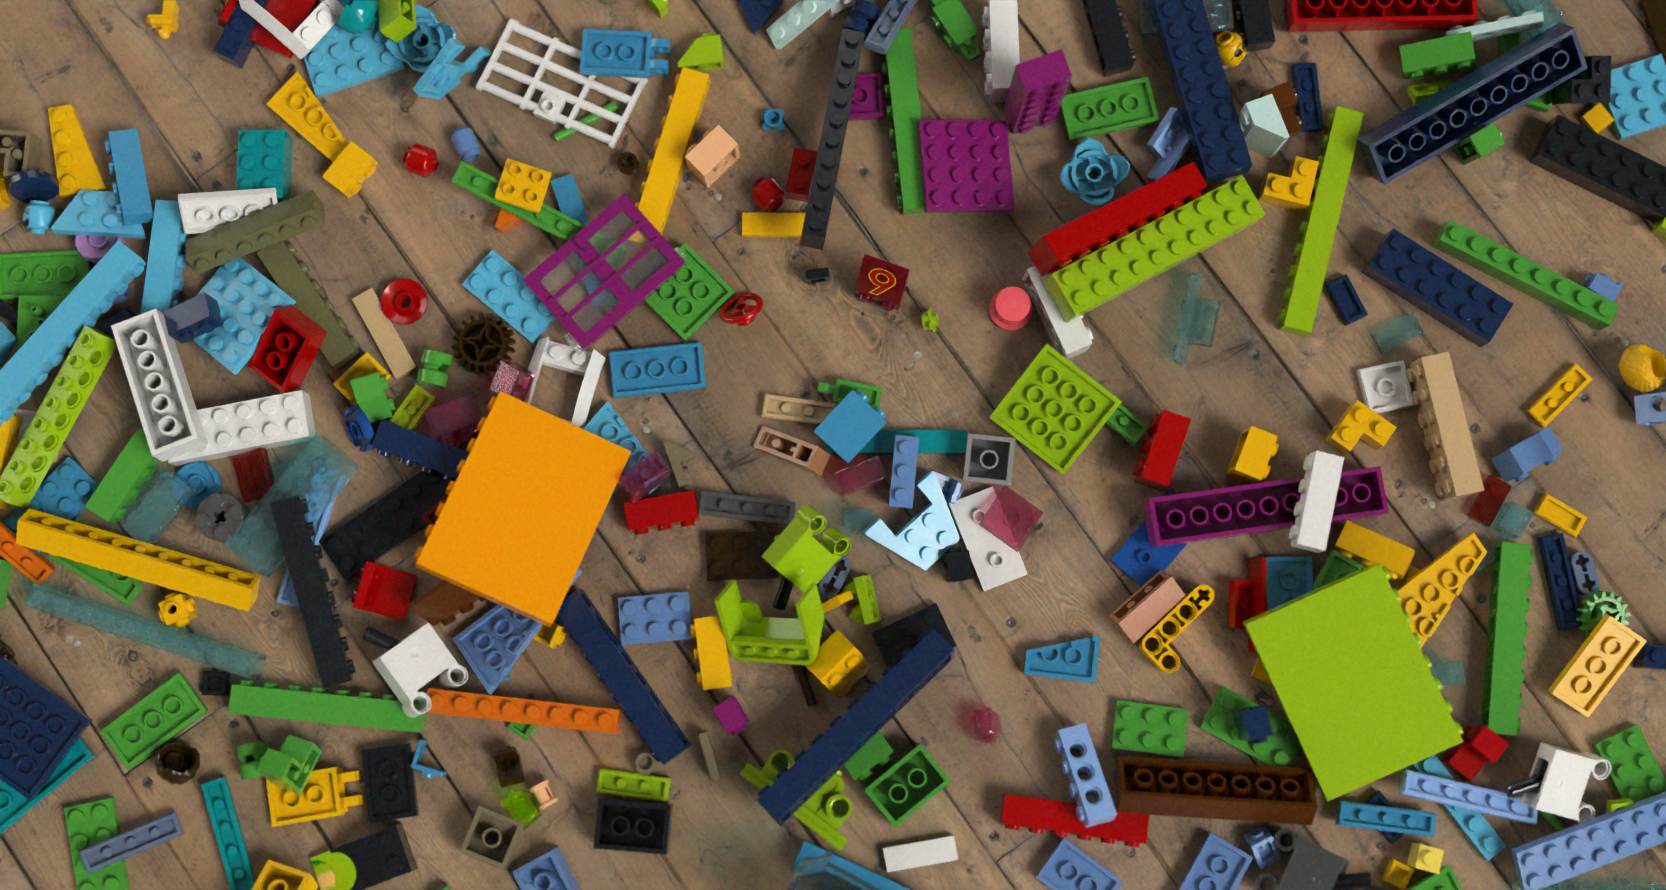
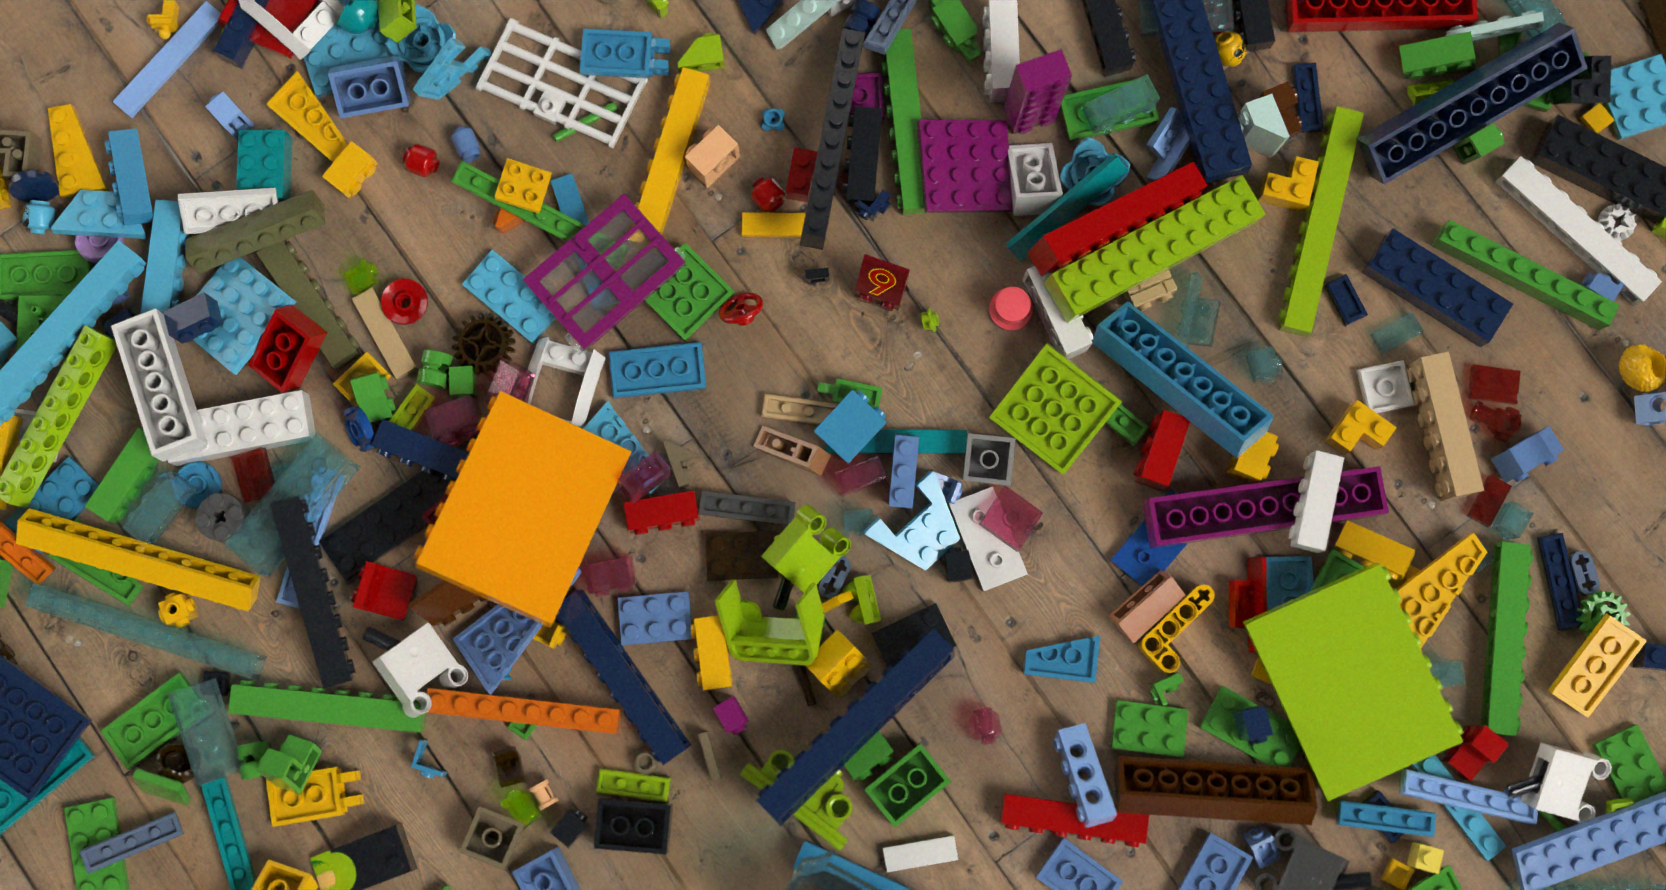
(161, 787): none -> bright green tile
(168, 60): none -> light blue tile
(206, 731): none -> clear light blue plate
(229, 114): none -> light blue brick
(362, 276): none -> clear neon green bracket
(369, 86): none -> medium blue brick
(390, 782): black plate -> none
(462, 381): none -> bright green brick
(570, 827): none -> black brick
(610, 575): none -> clear pink brick
(627, 156): dark brown bush -> none
(863, 155): none -> black brick
(880, 205): none -> dark blue bracket
(1033, 178): none -> white slope
(1068, 205): none -> teal tile
(1121, 105): none -> clear light blue brick
(1158, 288): none -> tan brick
(1168, 684): none -> bright green bracket
(1182, 379): none -> dark azure brick
(1264, 365): none -> clear light blue brick
(1494, 384): none -> clear red plate
(1495, 418): none -> clear red connector
(1559, 395): yellow tile -> none
(1560, 515): yellow tile -> none
(1578, 230): none -> white brick
(1615, 211): none -> white gear

